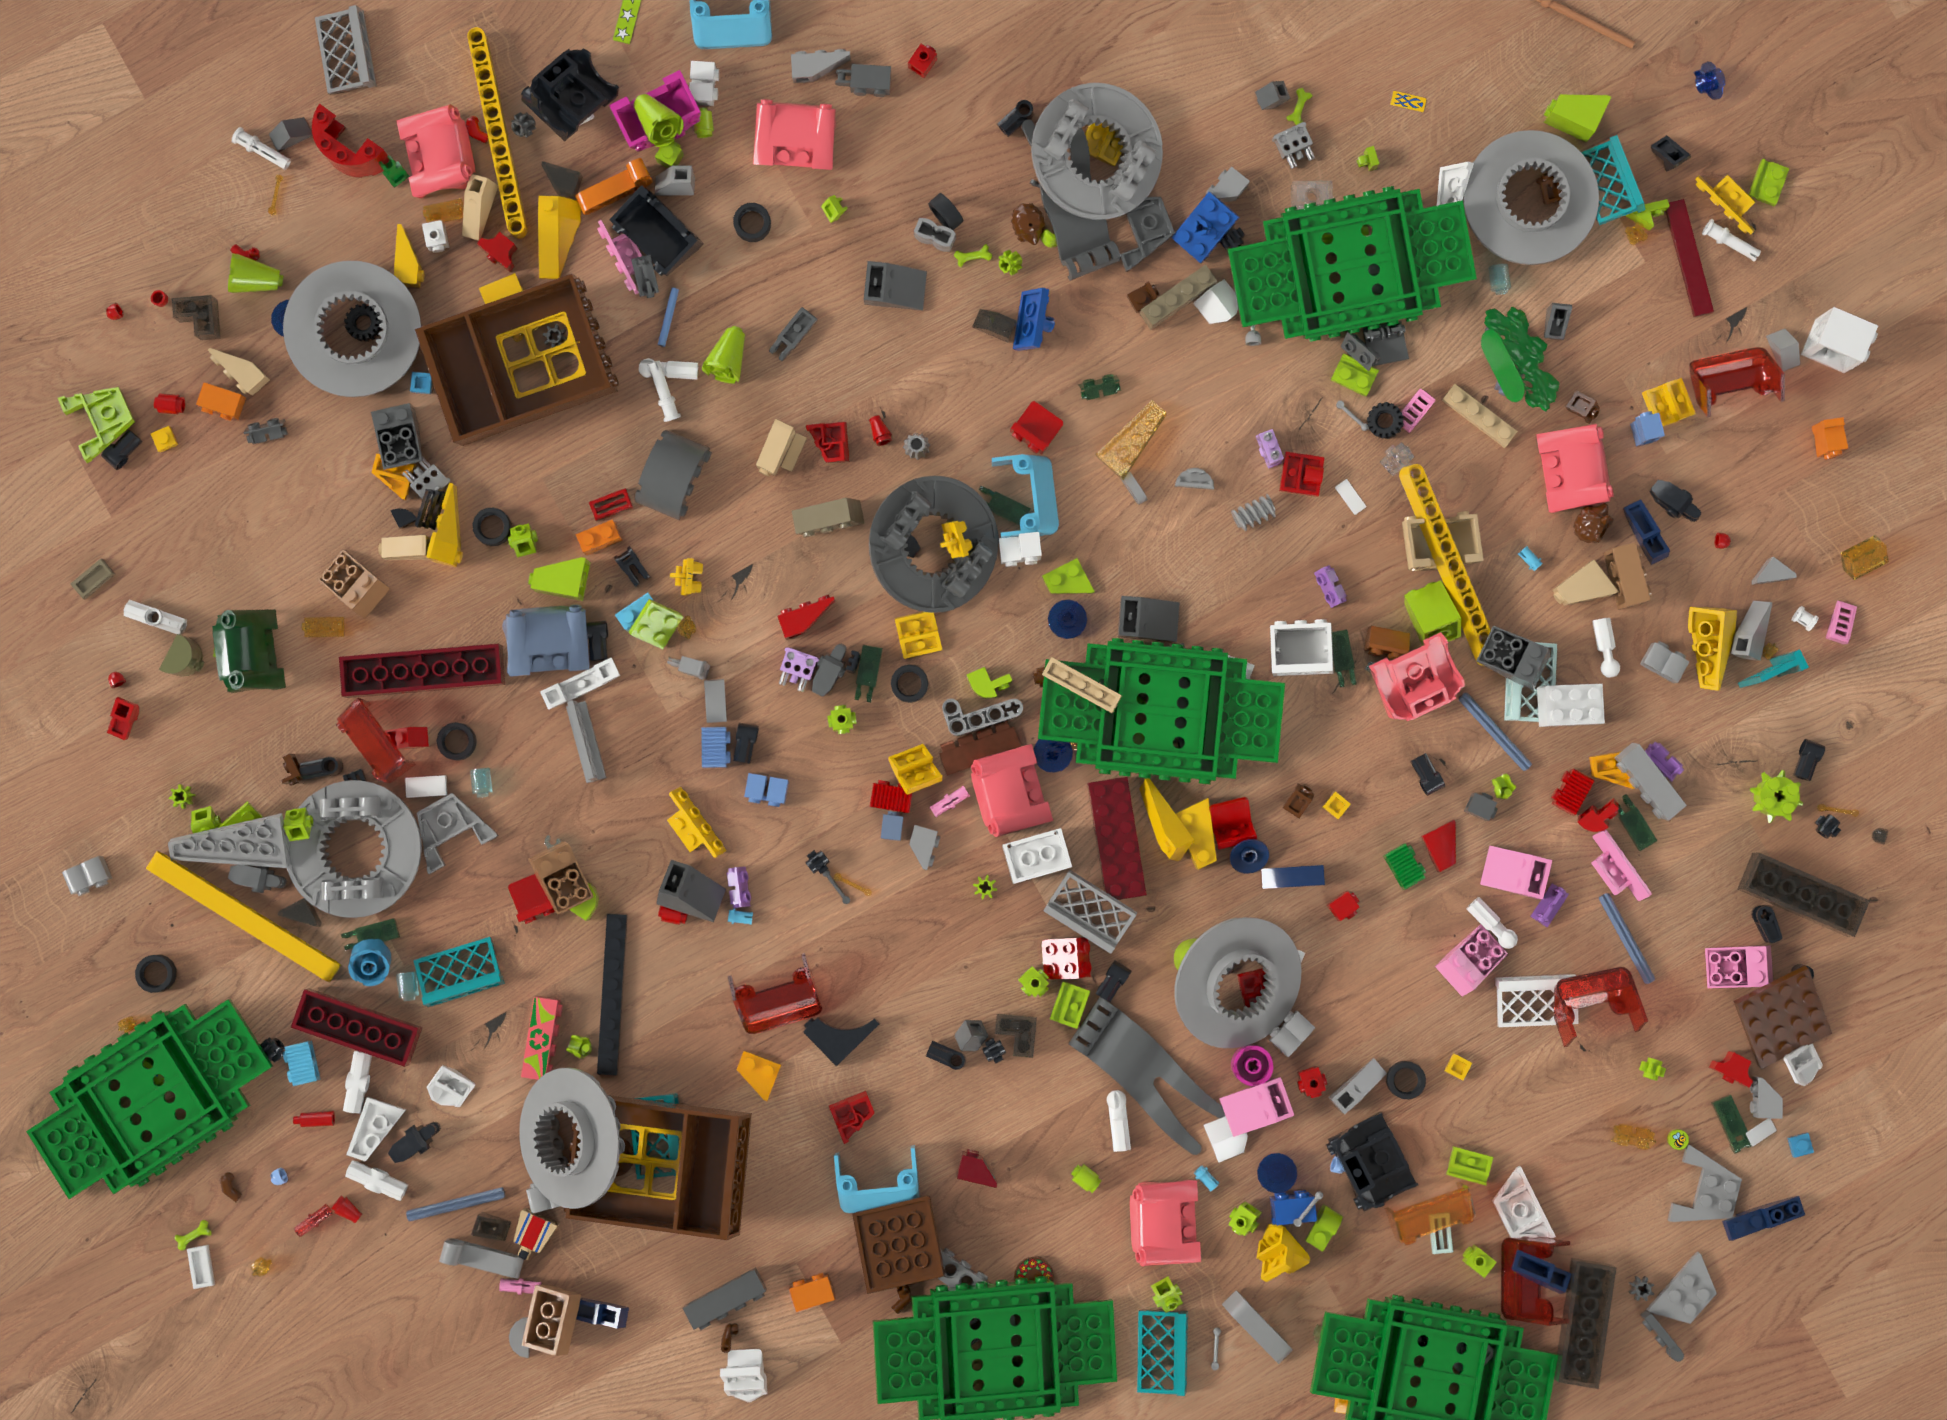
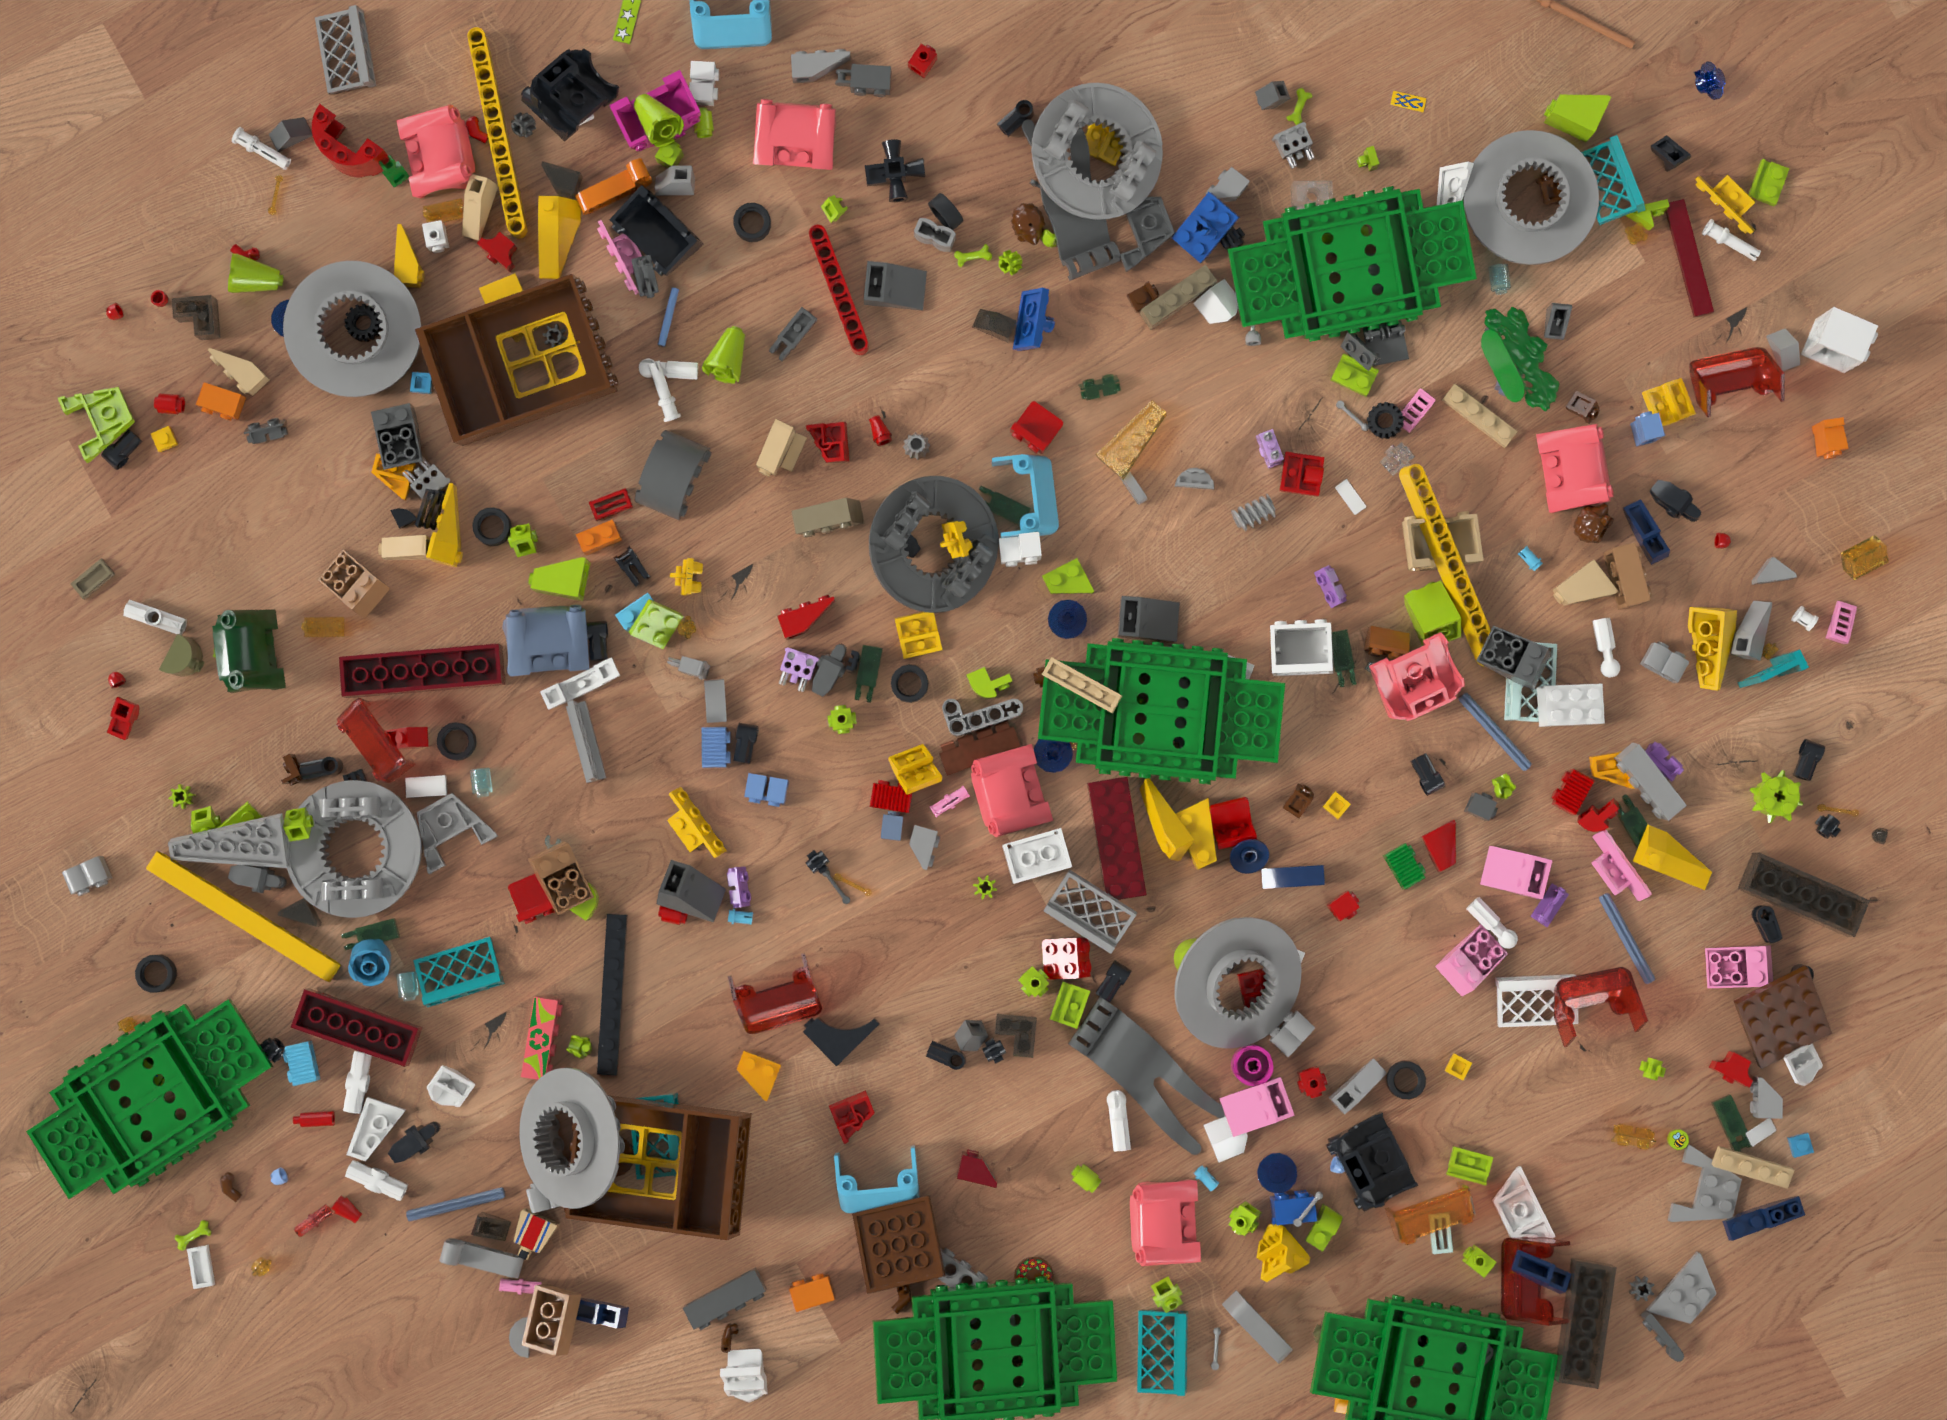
(838, 280): none -> red beam
(894, 171): none -> black brick
(1666, 855): none -> yellow wedge
(1752, 1167): none -> tan plate

